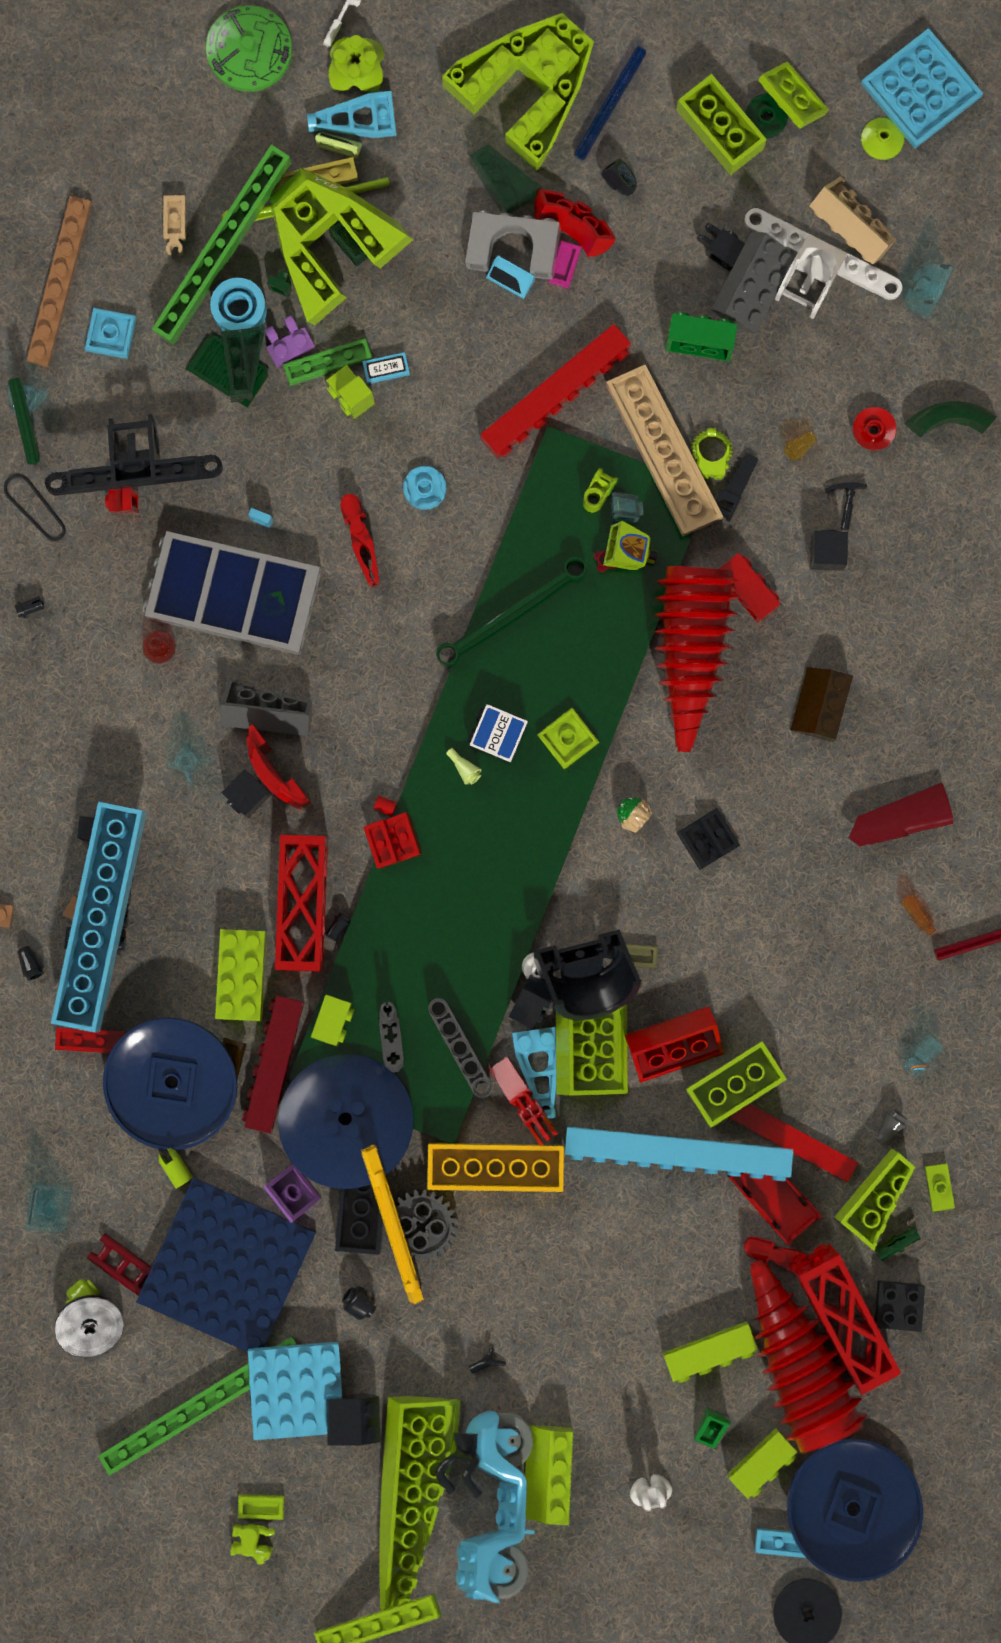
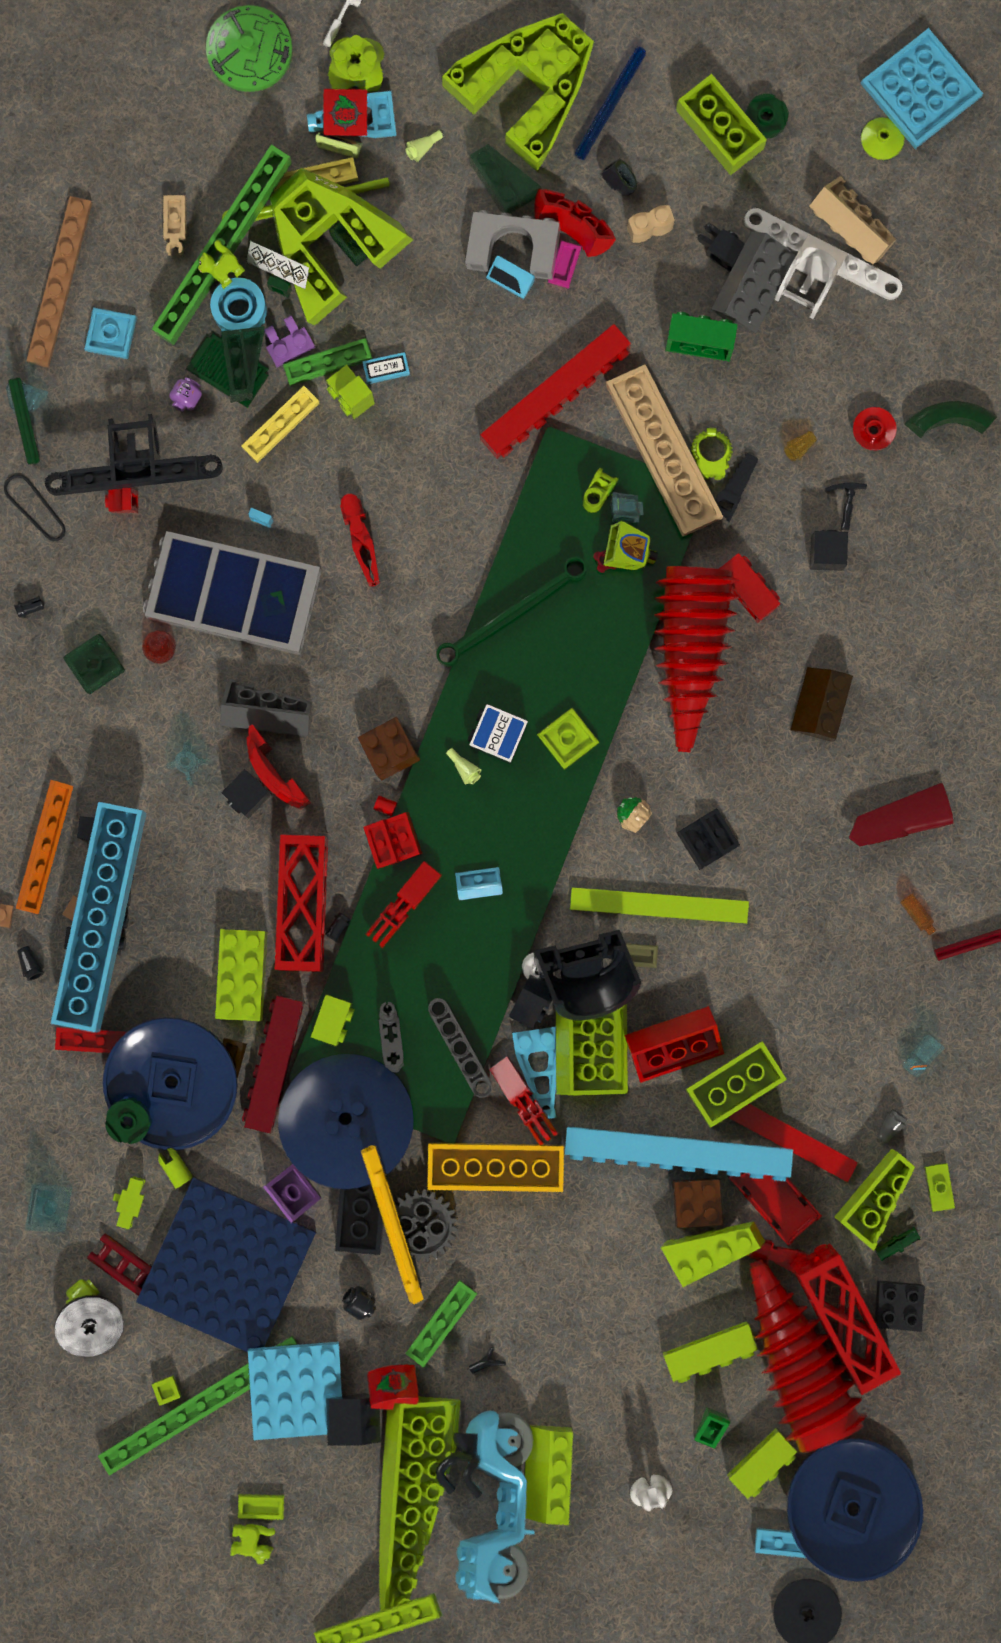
(44, 847): none -> orange plate
(80, 661): none -> clear green brick
(126, 1133): none -> dark green plate
(129, 1202): none -> lime piece
(166, 1390): none -> lime plate
(185, 394): none -> medium lavender head
(221, 268): none -> lime animal
(277, 264): none -> white sticker
(280, 424): none -> light yellow plate
(345, 112): none -> red slope
(388, 748): none -> reddish brown brick
(392, 1386): none -> red slope
(412, 894): none -> red arm
(418, 148): none -> yellowish green cone
(424, 494): medium azure tile -> none
(441, 1323): none -> bright green plate
(478, 883): none -> medium azure slope
(645, 224): none -> tan brick
(659, 905): none -> lime tile
(697, 1202): none -> reddish brown brick
(707, 1252): none -> lime wedge
(793, 95): lime plate -> none
(928, 288): clear light blue slope -> none

